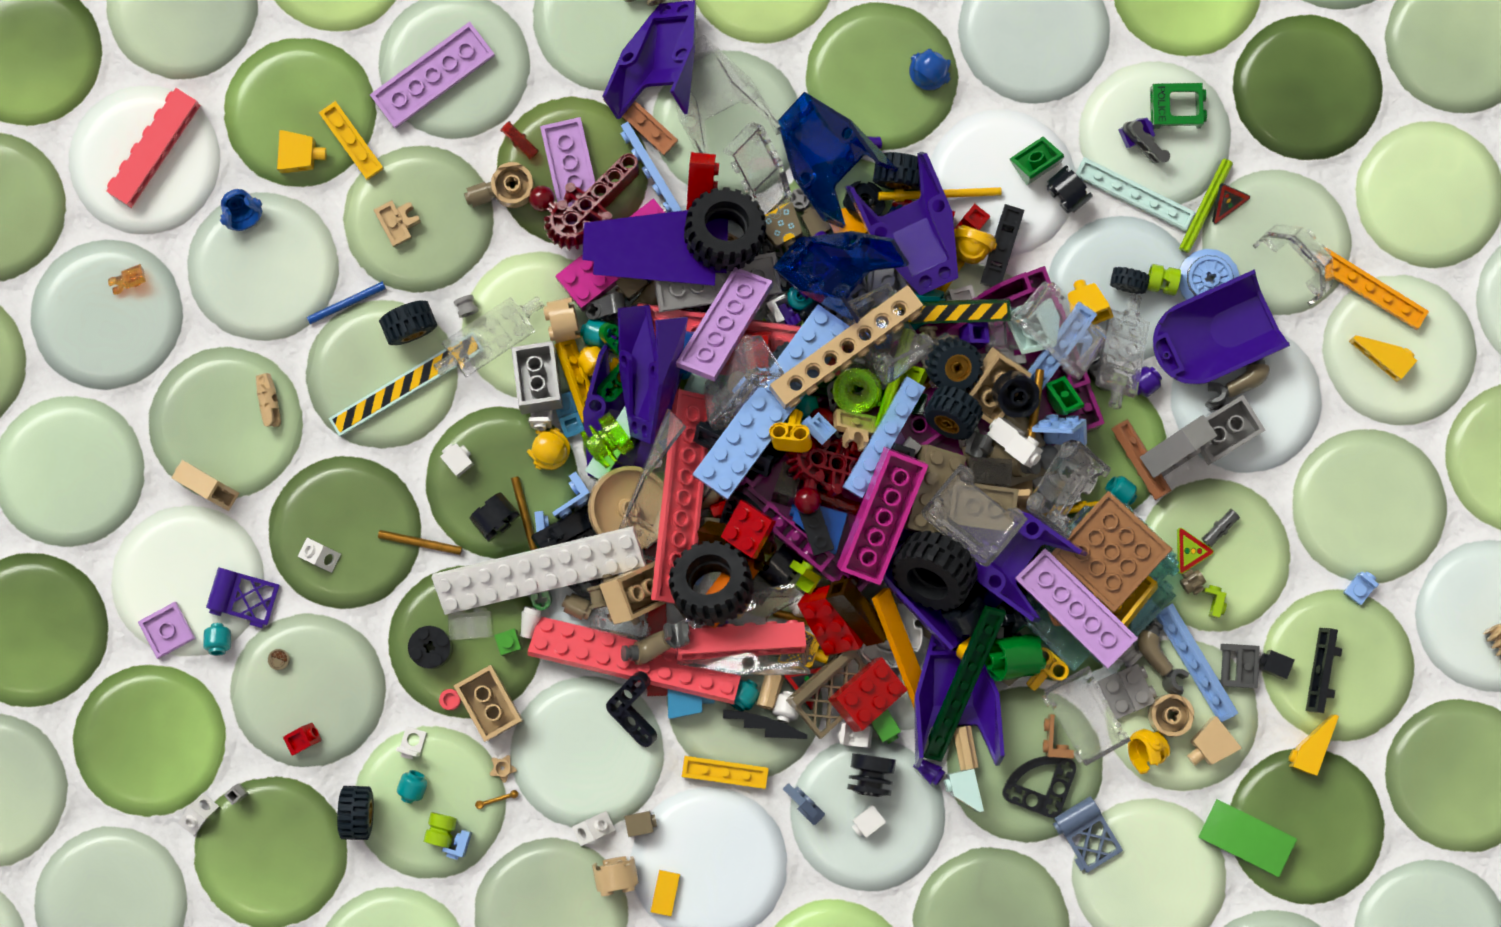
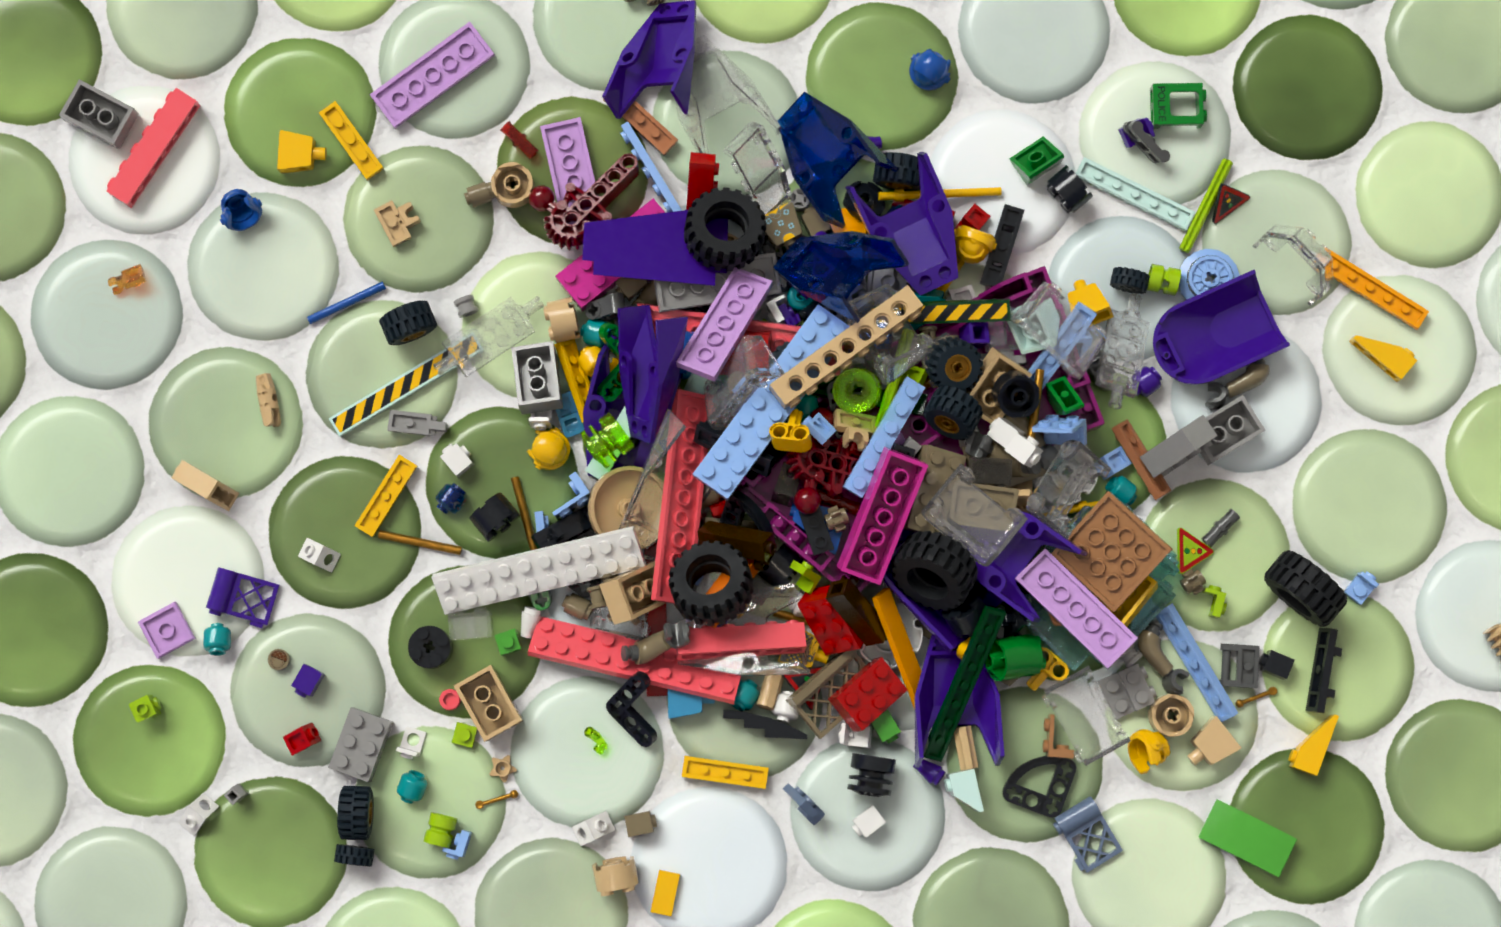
(99, 114): none -> light grey brick
(145, 708): none -> lime bracket
(307, 681): none -> dark purple brick
(354, 855): none -> black wheel
(360, 744): none -> light grey brick
(386, 496): none -> yellow plate
(415, 423): none -> light grey hinge
(450, 498): none -> clear blue head
(464, 735): none -> lime plate
(595, 736): none -> clear neon green arm
(748, 529): red plate -> none
(836, 519): none -> dark tan gear
(1116, 461): none -> light blue bracket
(1271, 691): none -> pearl gold hinge
(1305, 588): none -> black tyre

